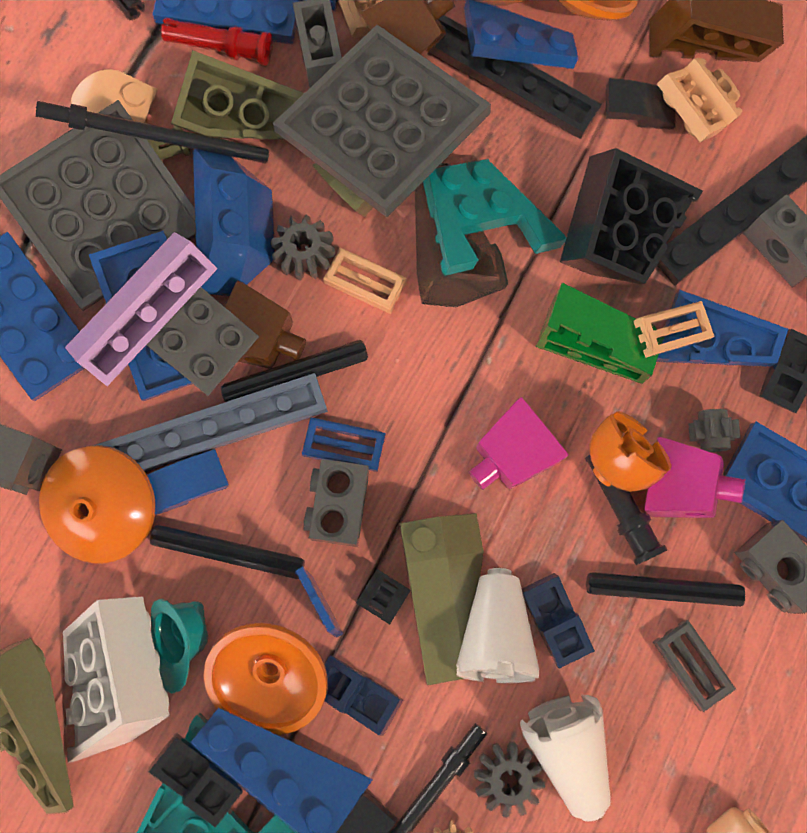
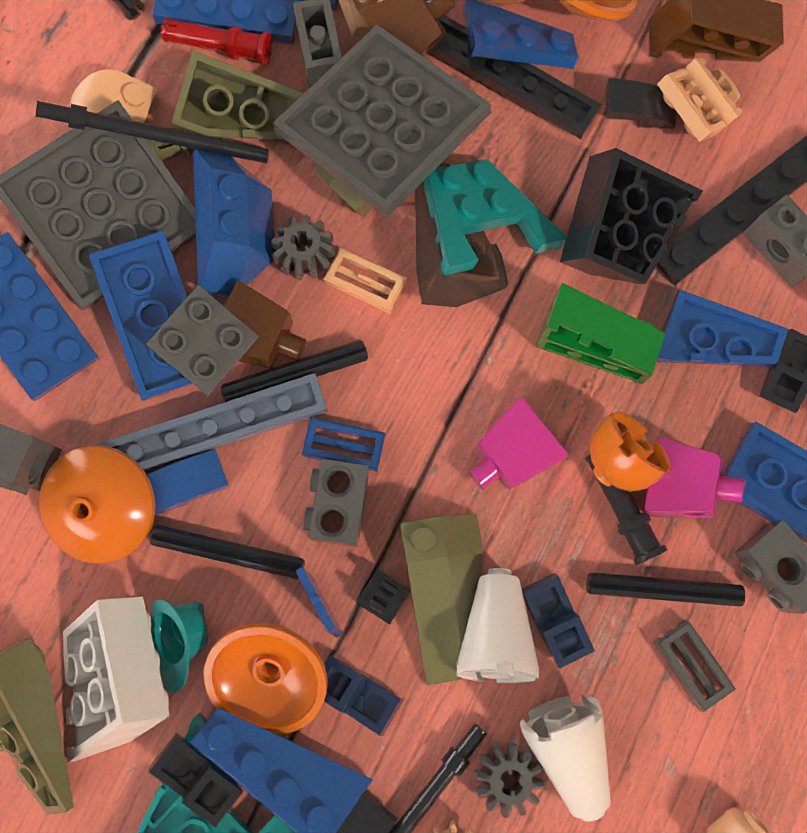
(141, 308): lavender brick -> none
(650, 336): light nougat tile -> none
(714, 430): dark grey gear -> none

